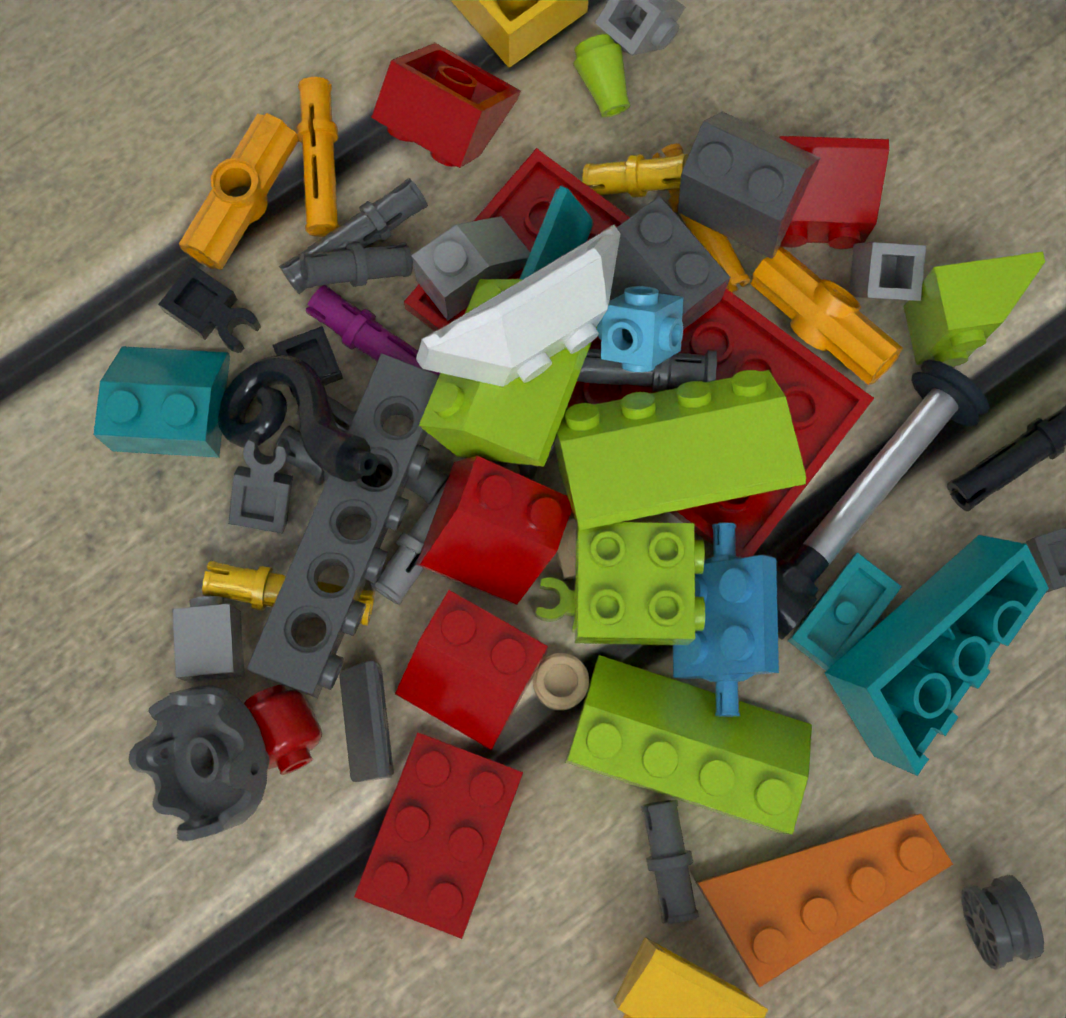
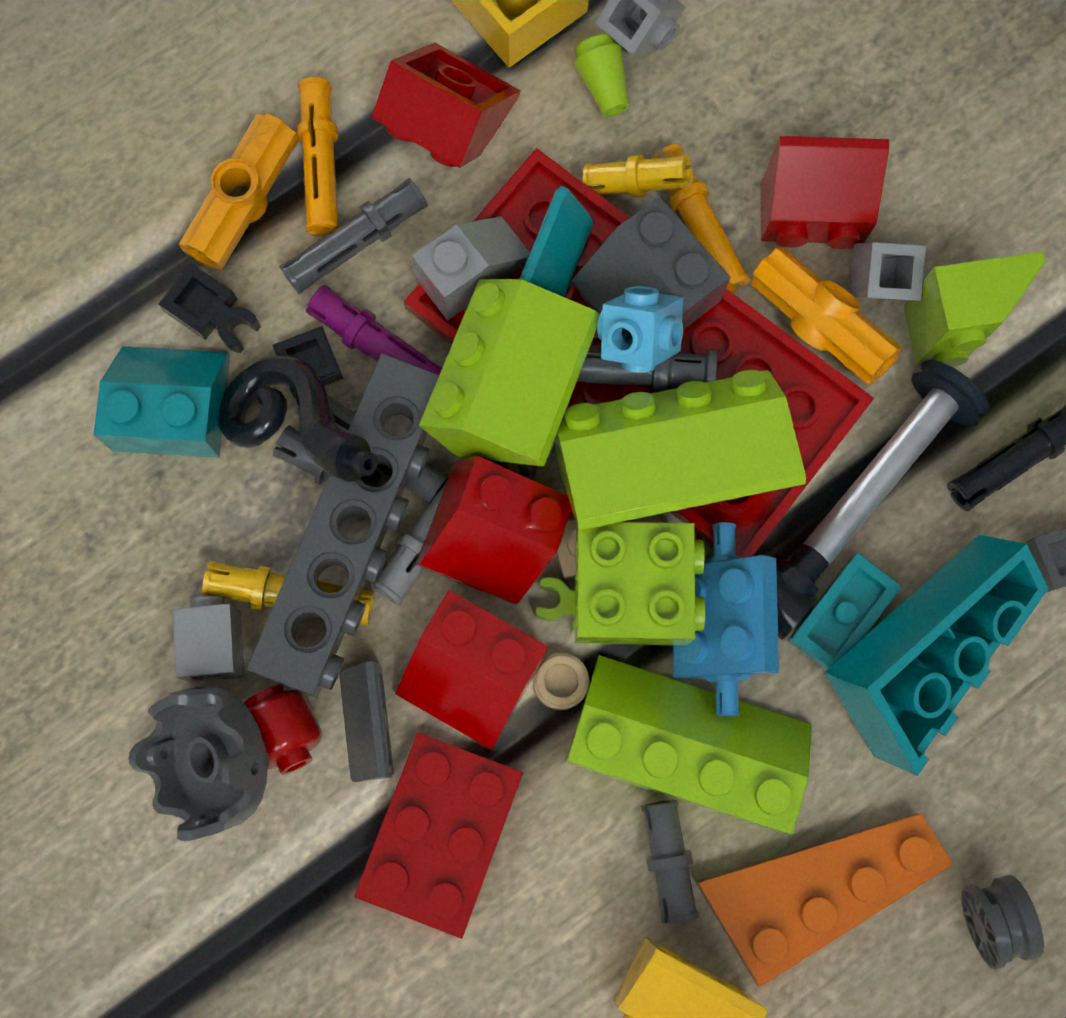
(260, 493): dark grey plate -> none
(355, 265): dark grey pin -> none
(530, 320): white wedge -> none
(744, 182): dark grey slope -> none

